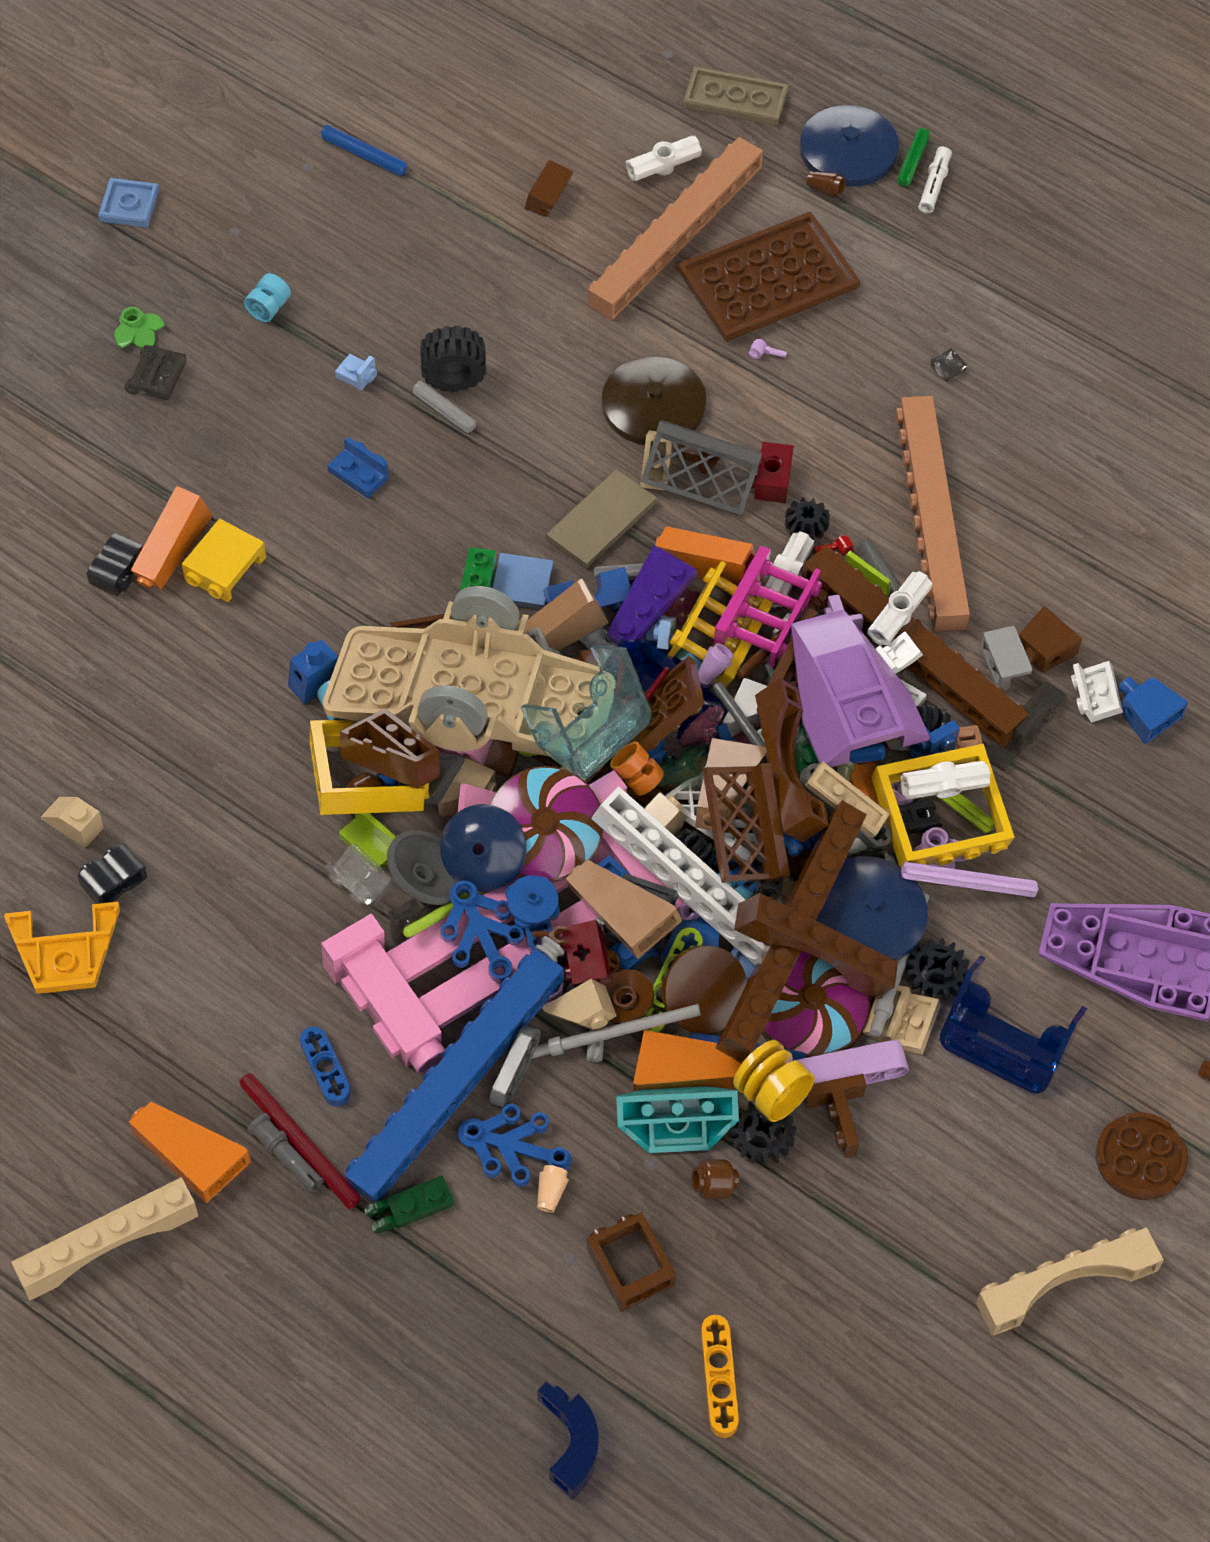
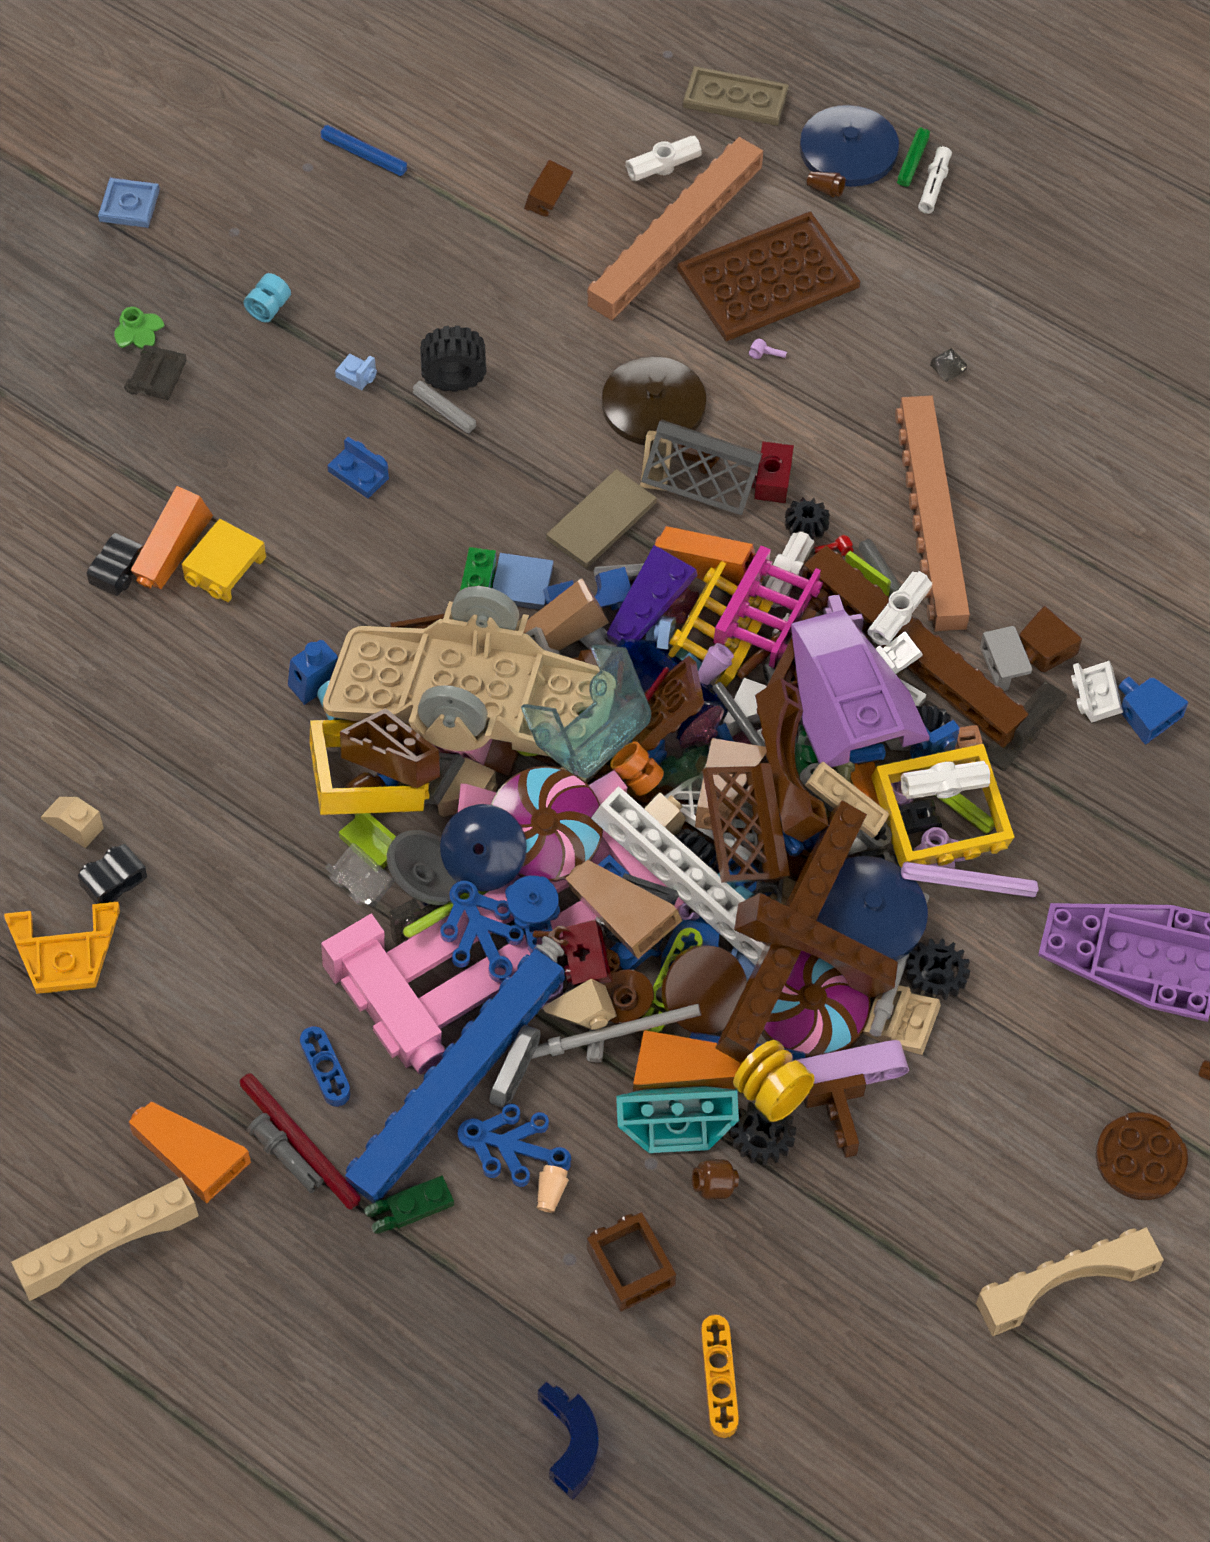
(1000, 1046): clear blue windscreen -> none

